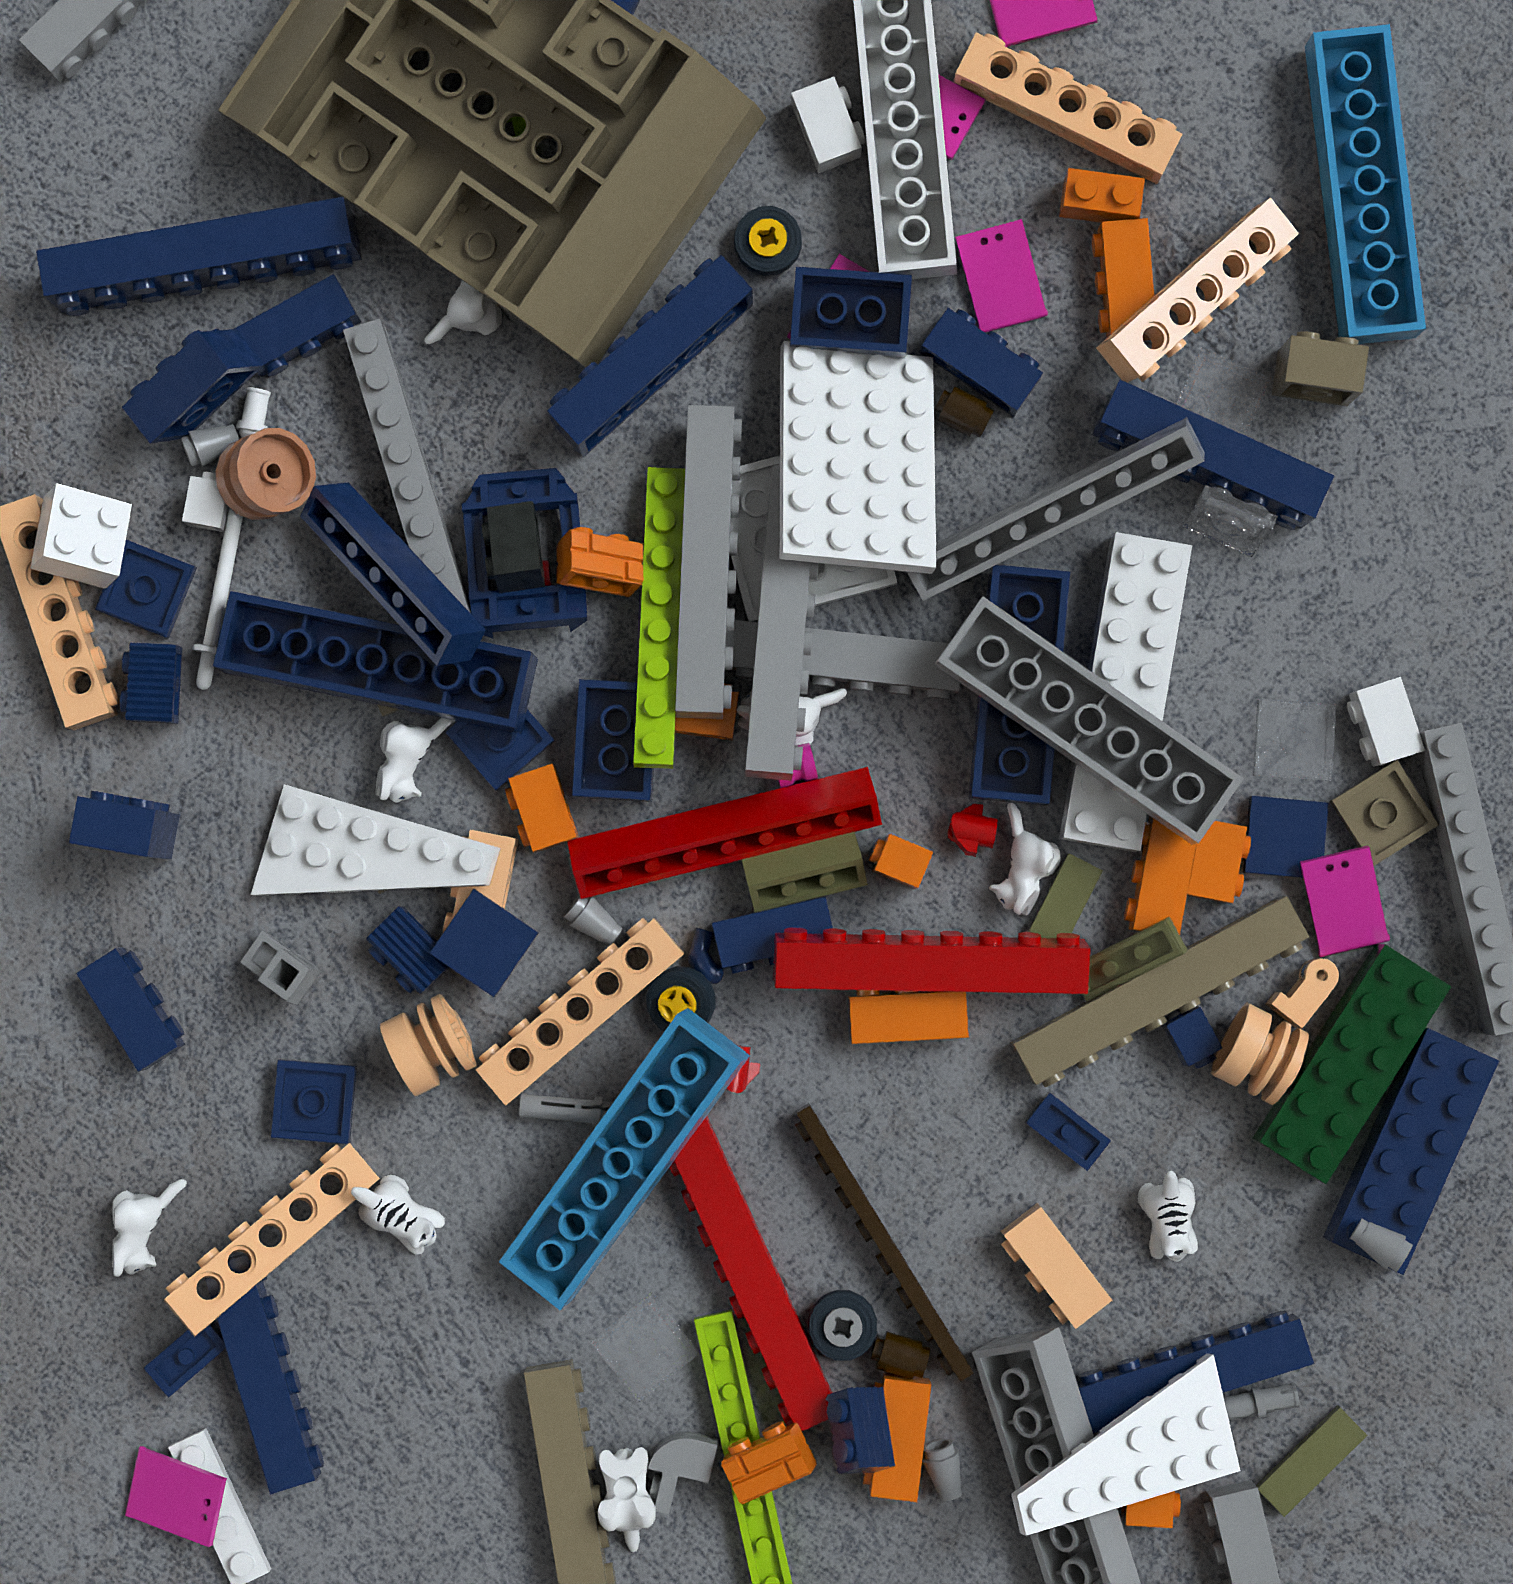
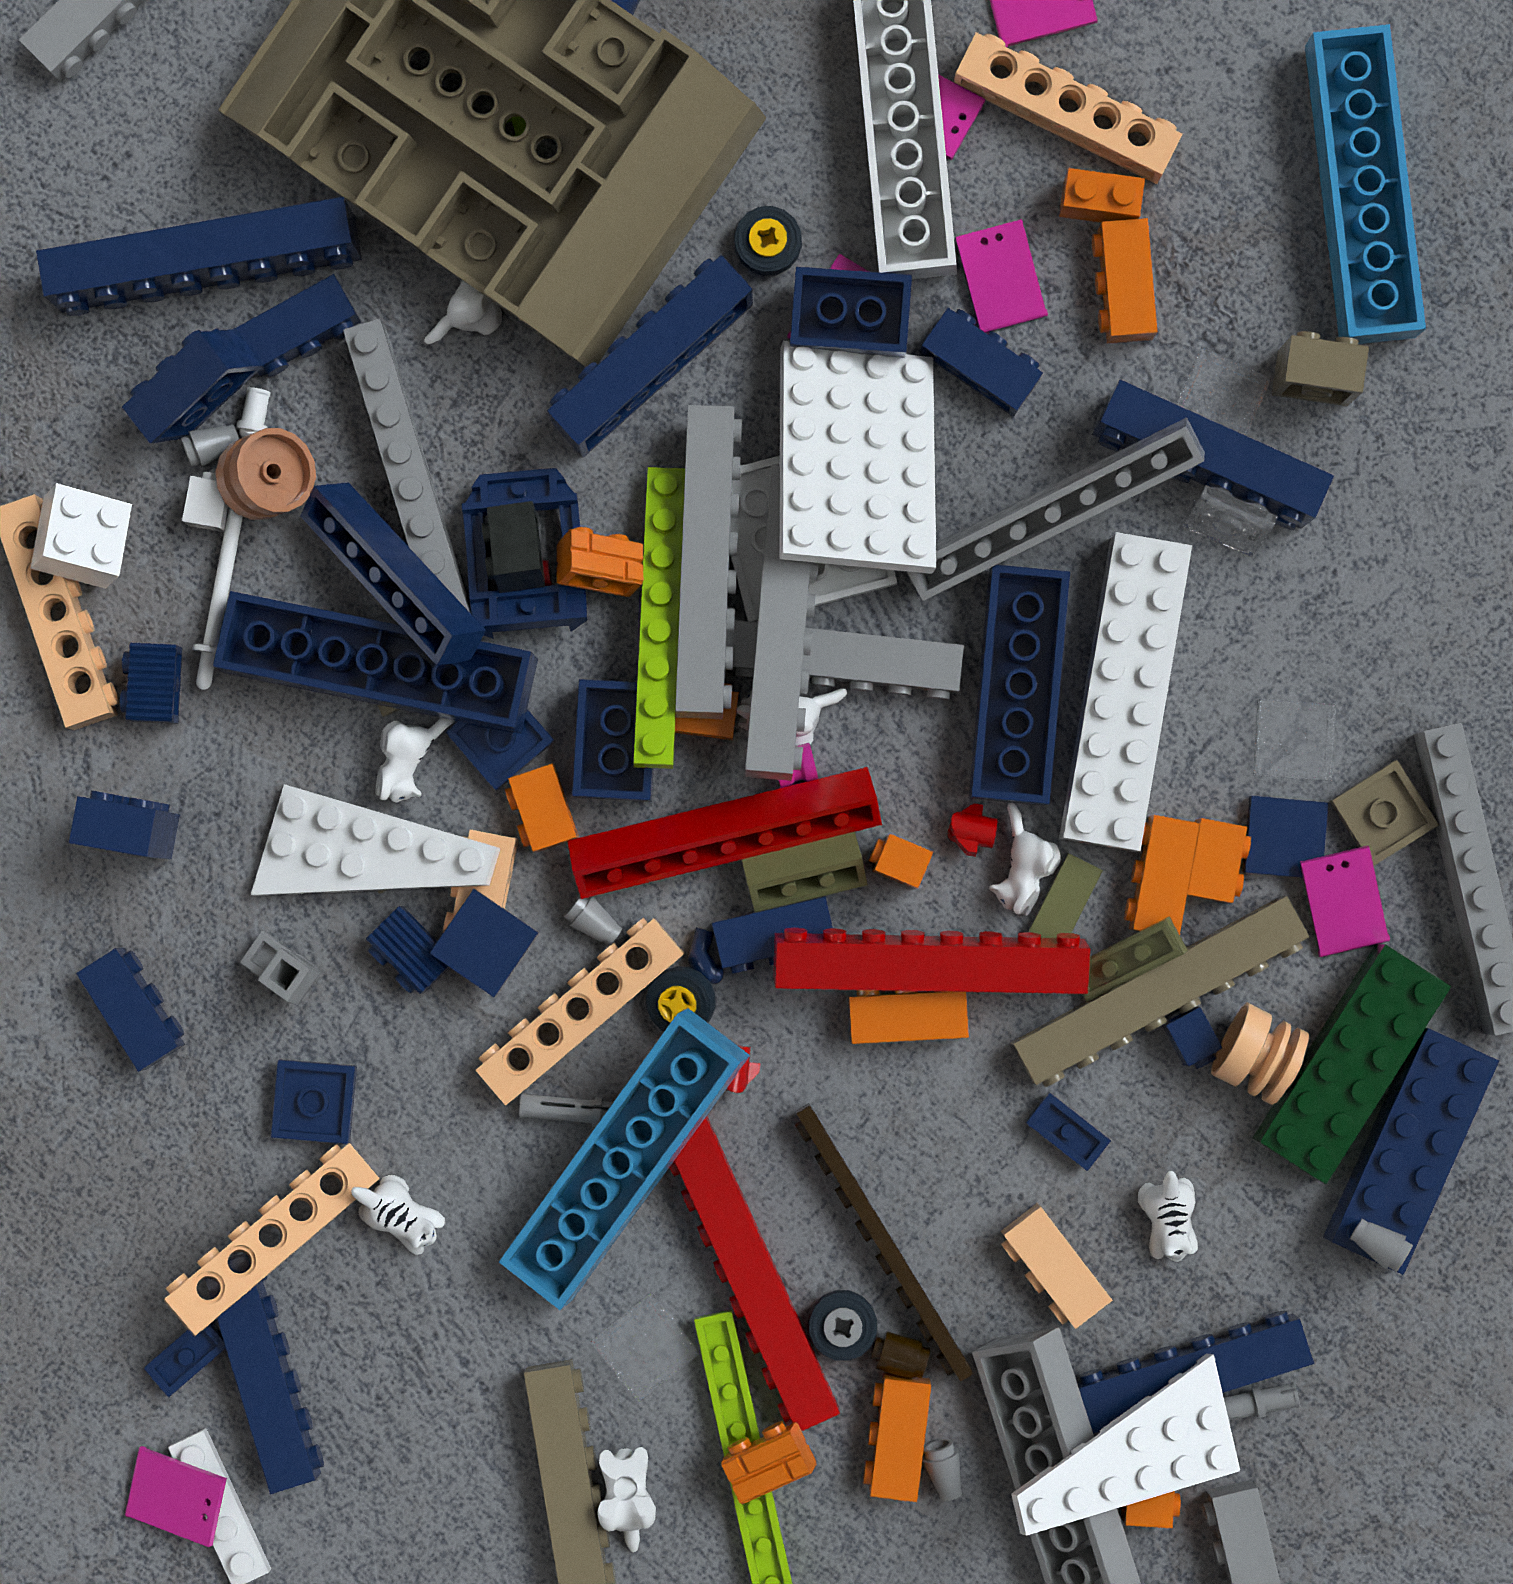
(135, 1219): white animal -> none
(147, 589): dark blue tile -> none
(425, 1046): light nougat wheel -> none
(680, 1455): light grey brick -> none
(827, 124): white brick -> none
(860, 1430): dark blue brick -> none
(963, 412): dark brown brick -> none
(1089, 721): light grey brick -> none
(1125, 346): light nougat brick -> none
(1311, 1460): olive tile -> none
(1314, 985): light nougat leg -> none
(1385, 722): white brick -> none

